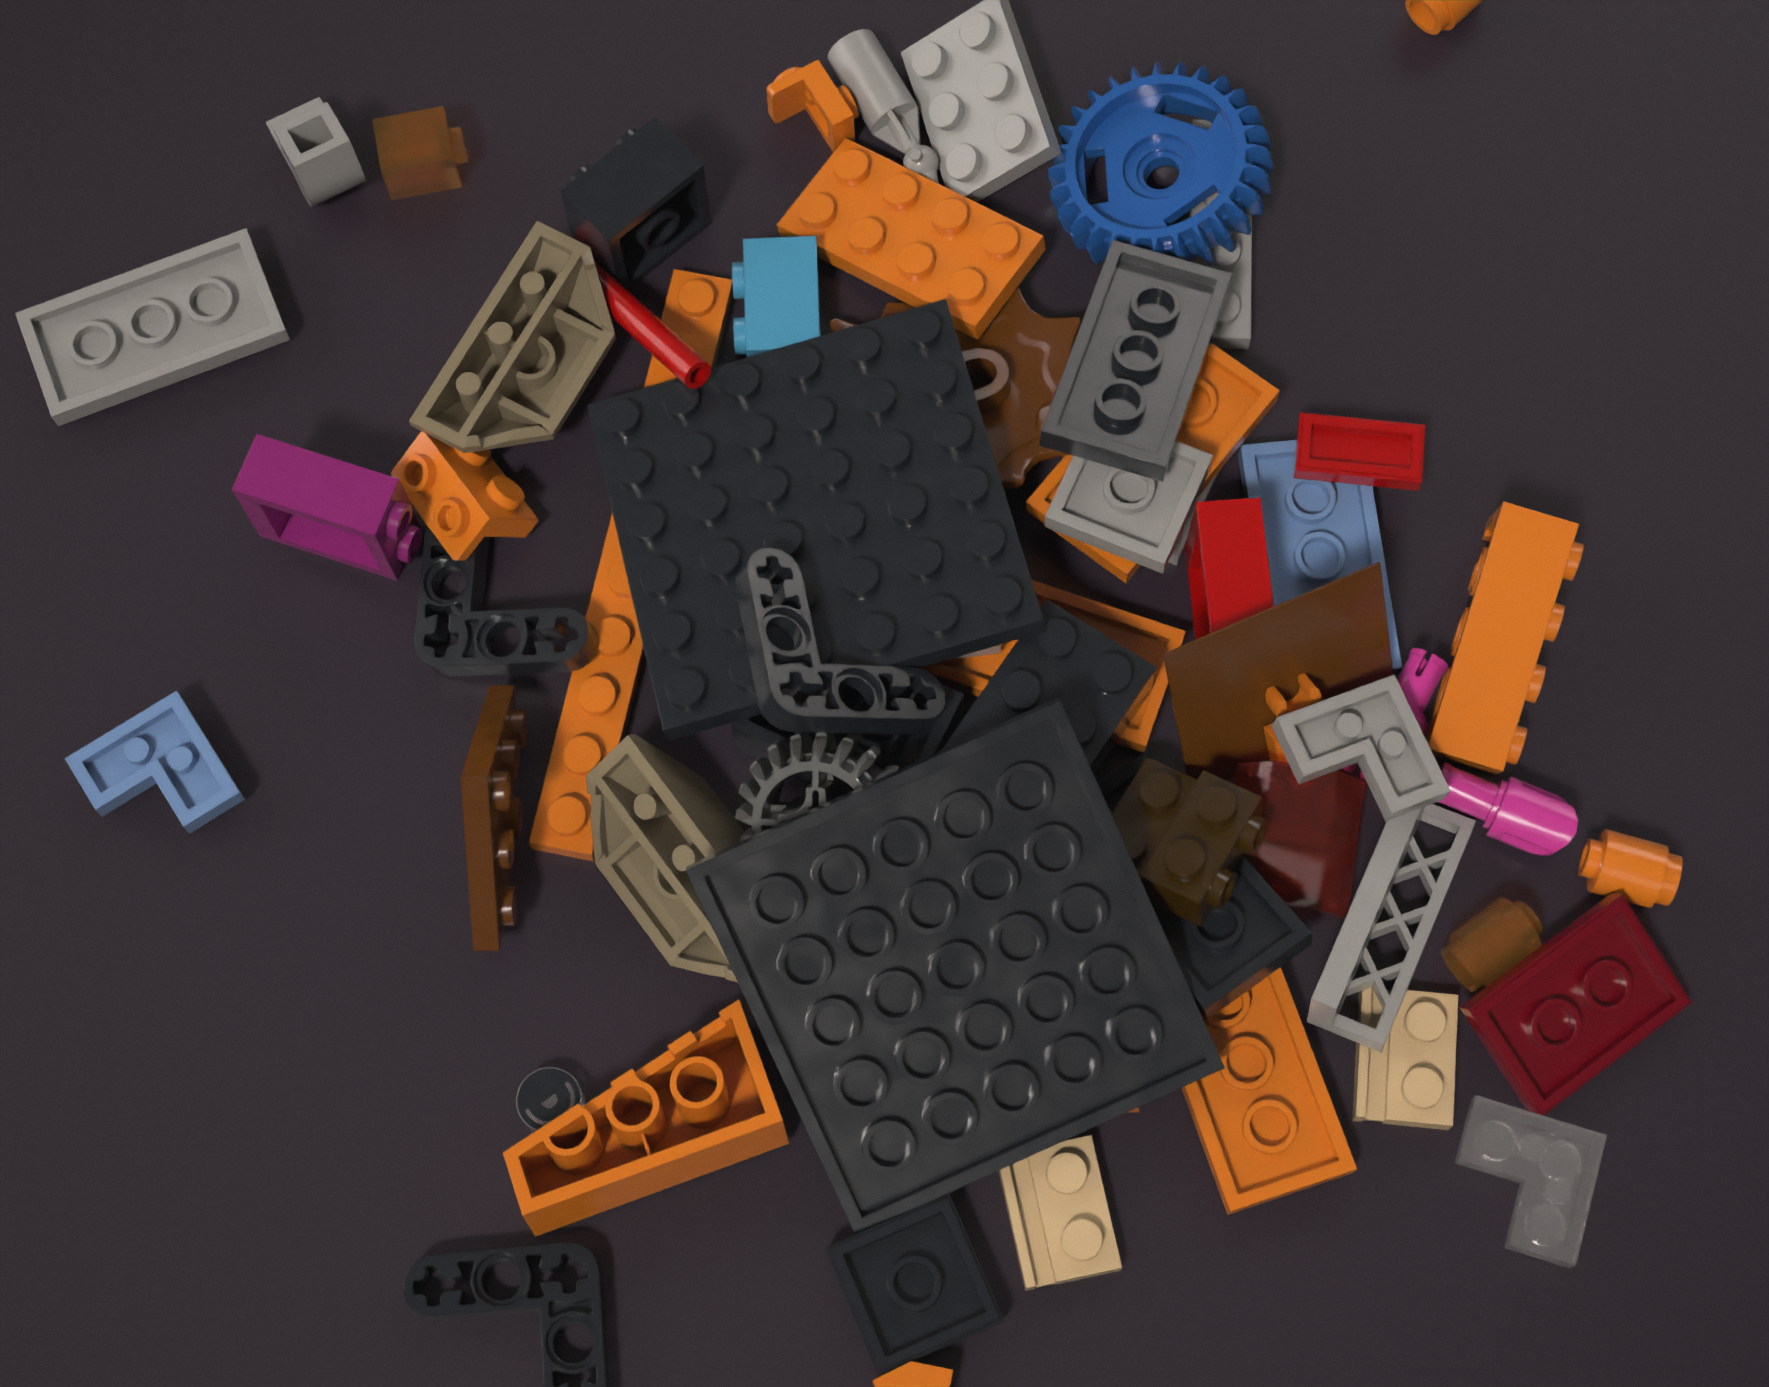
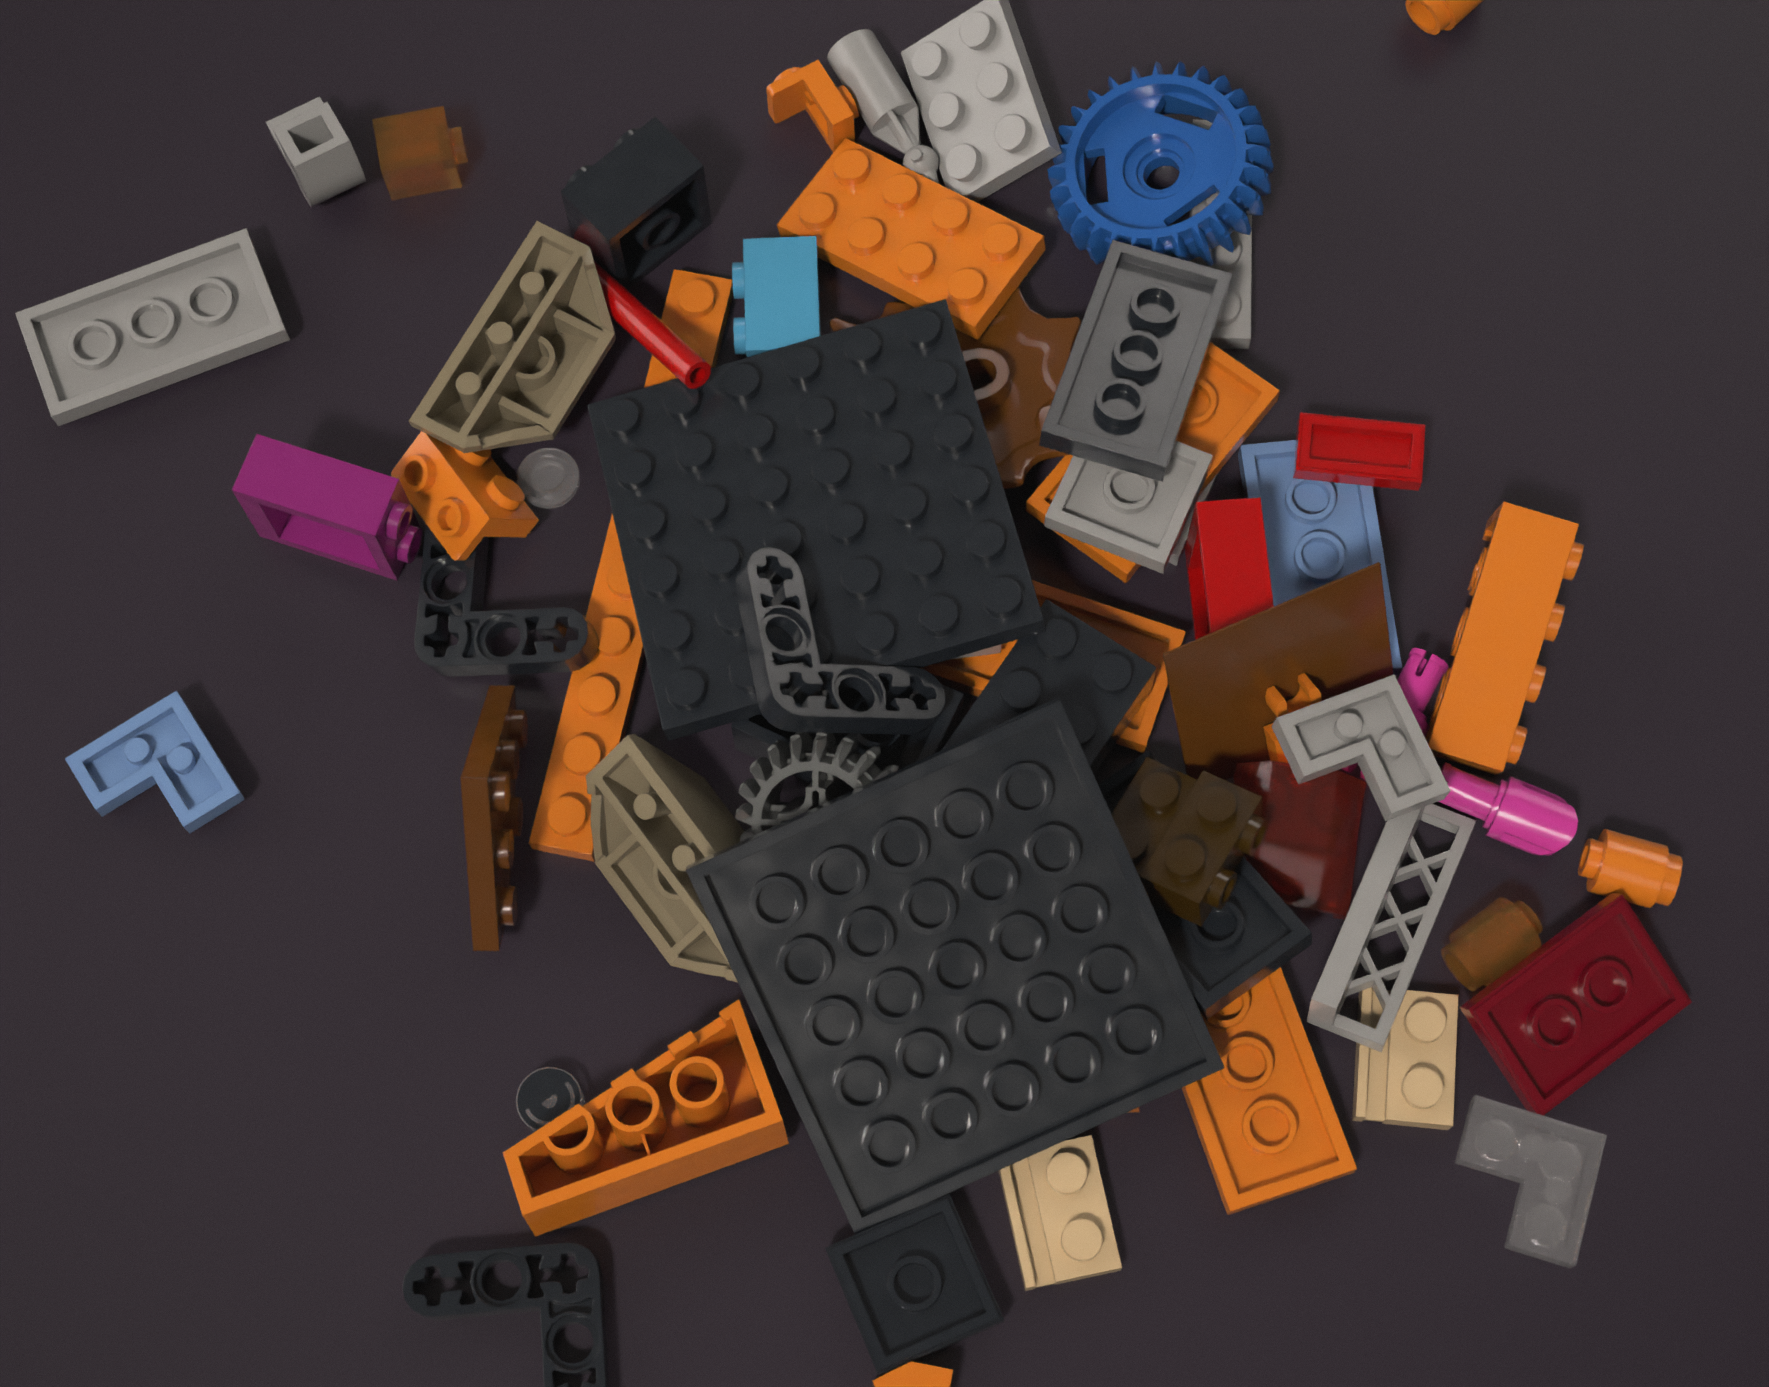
(548, 478): none -> clear plate

